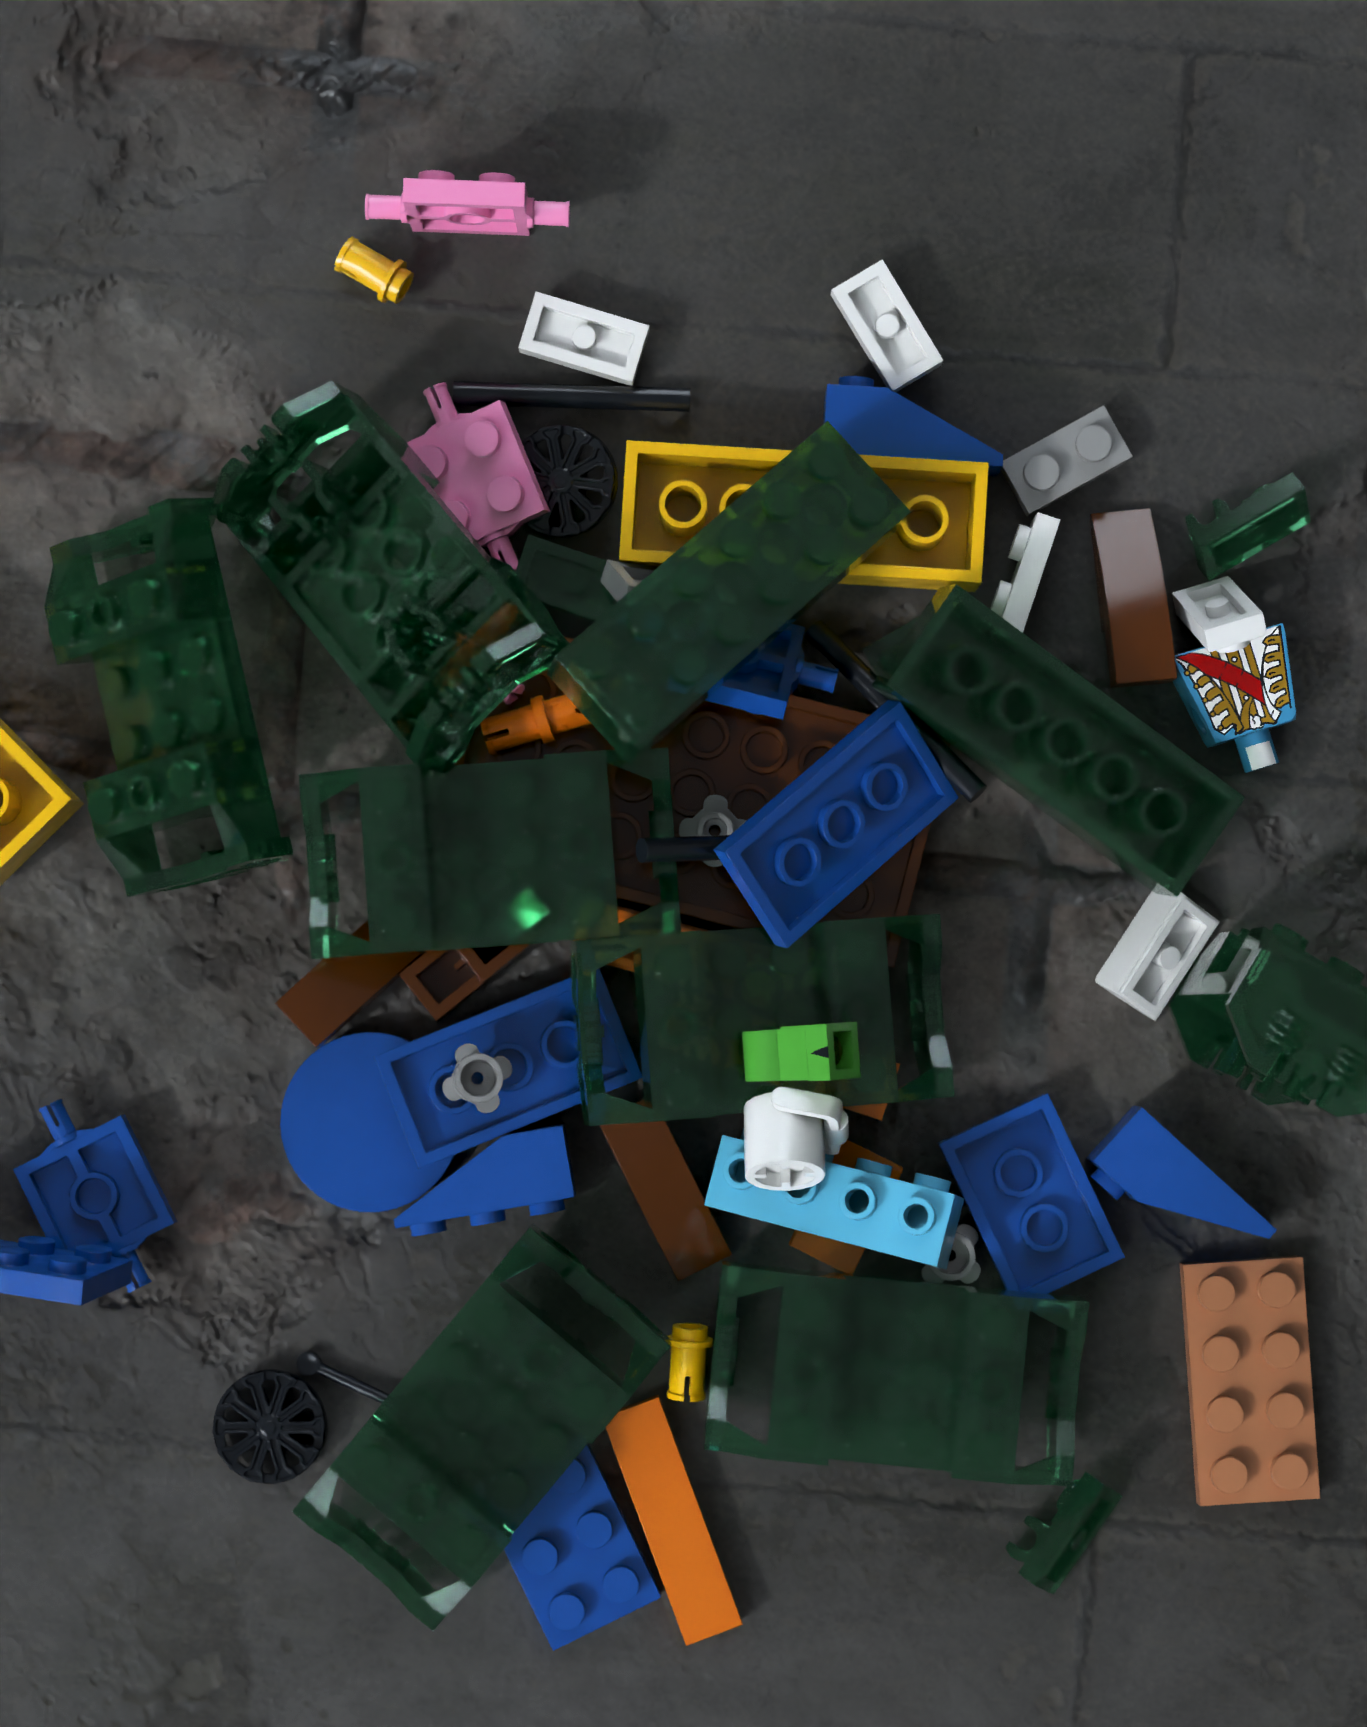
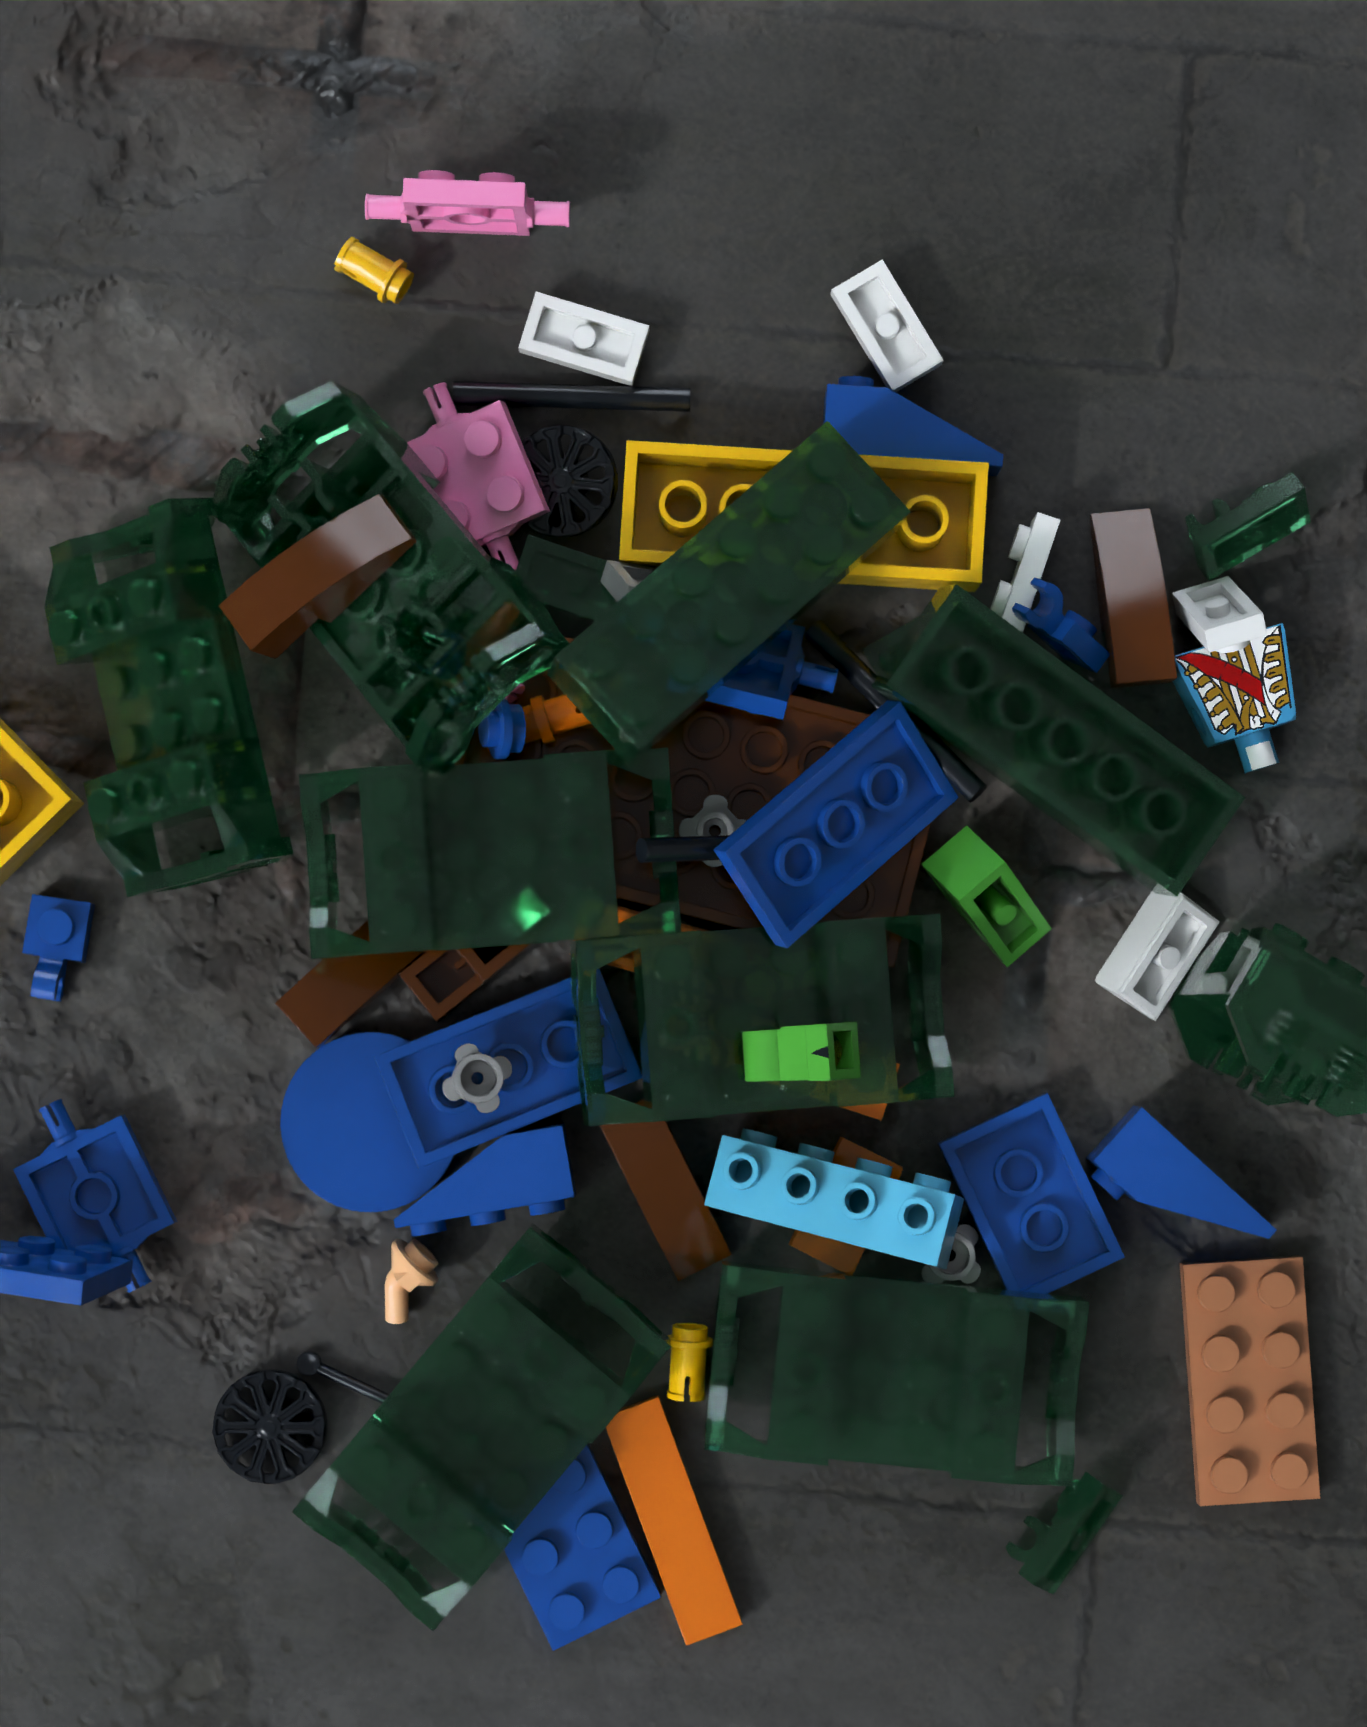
(58, 934): none -> blue plate
(317, 576): none -> reddish brown slope
(410, 1267): none -> light nougat plate
(503, 730): none -> blue plate
(789, 1137): white piece -> none
(987, 895): none -> bright green slope
(1065, 461): light grey plate -> none
(1066, 634): none -> blue plate

